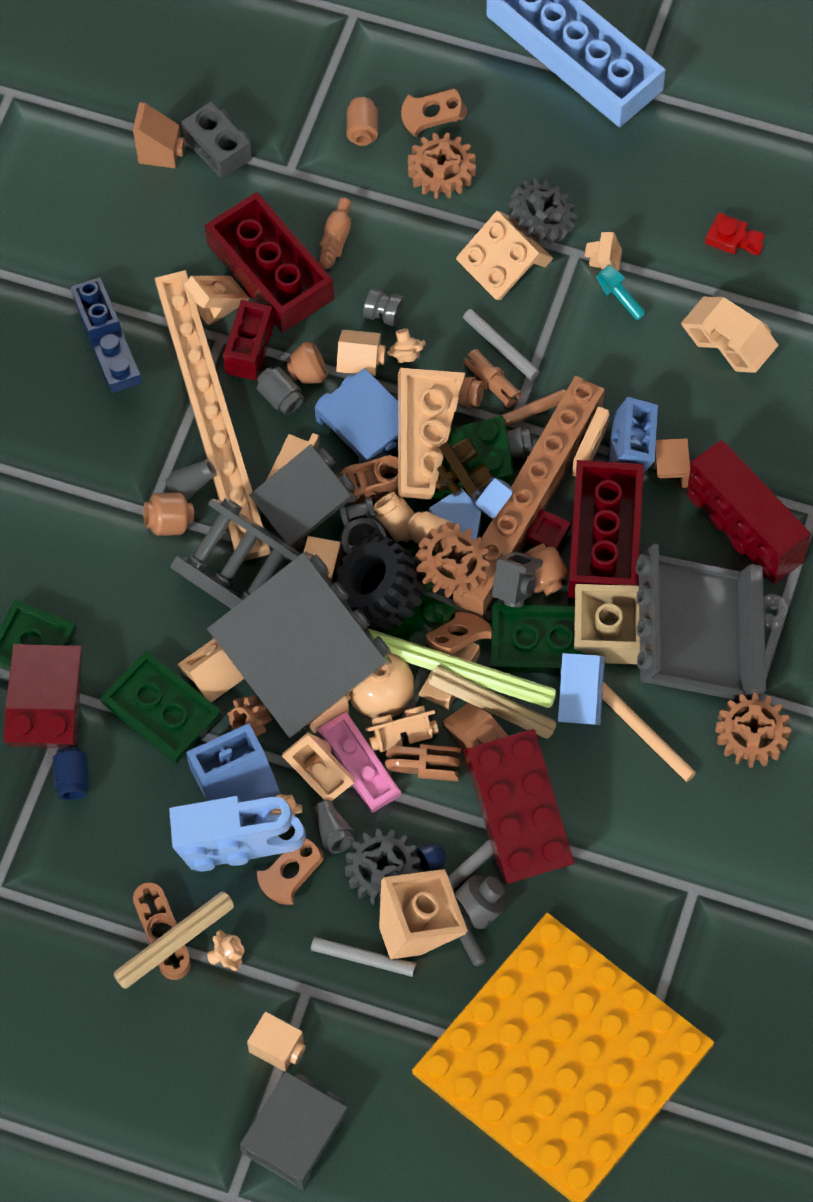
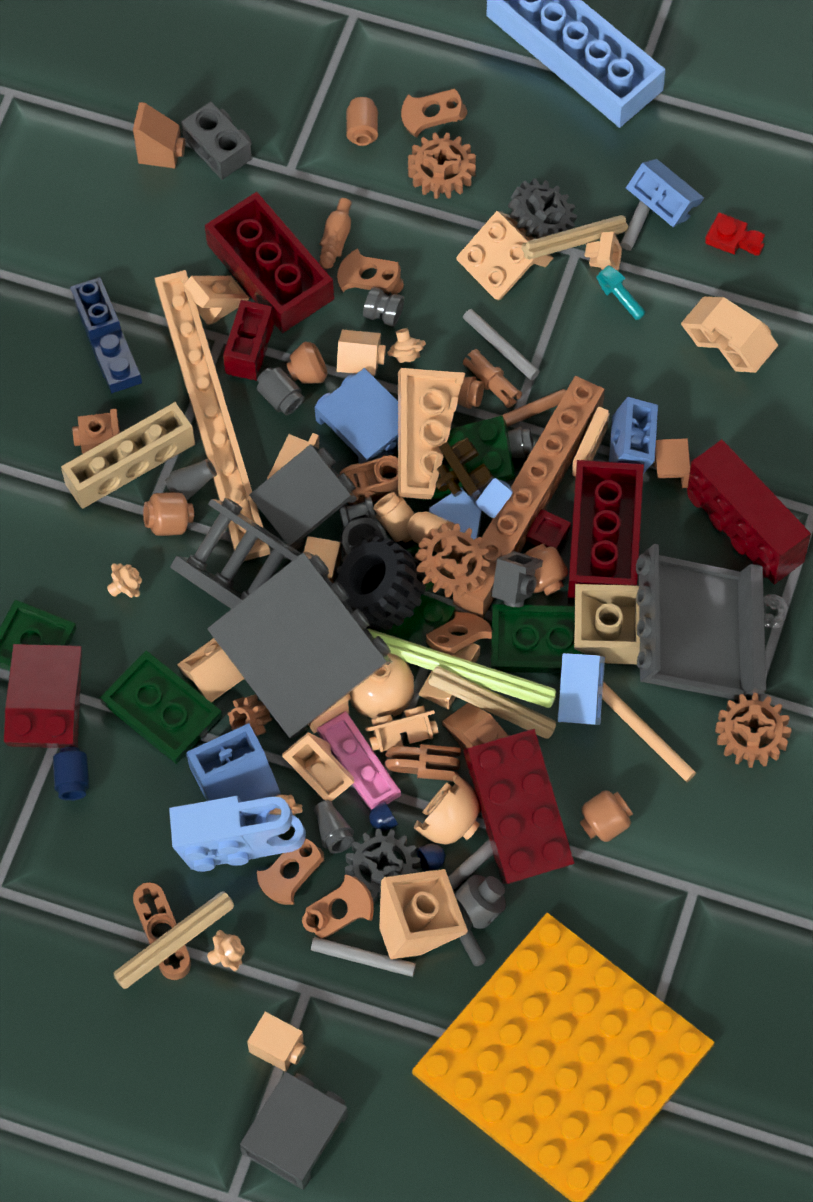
(95, 429): none -> nougat brick
(125, 580): none -> light nougat plant
(128, 455): none -> tan brick
(355, 264): none -> nougat piece
(359, 905): none -> nougat piece
(382, 817): none -> dark blue hinge
(451, 813): none -> light nougat cylinder
(573, 237): none -> tan axle
(606, 816): none -> nougat head
(635, 226): none -> light grey bar
(664, 192): none -> medium blue hinge

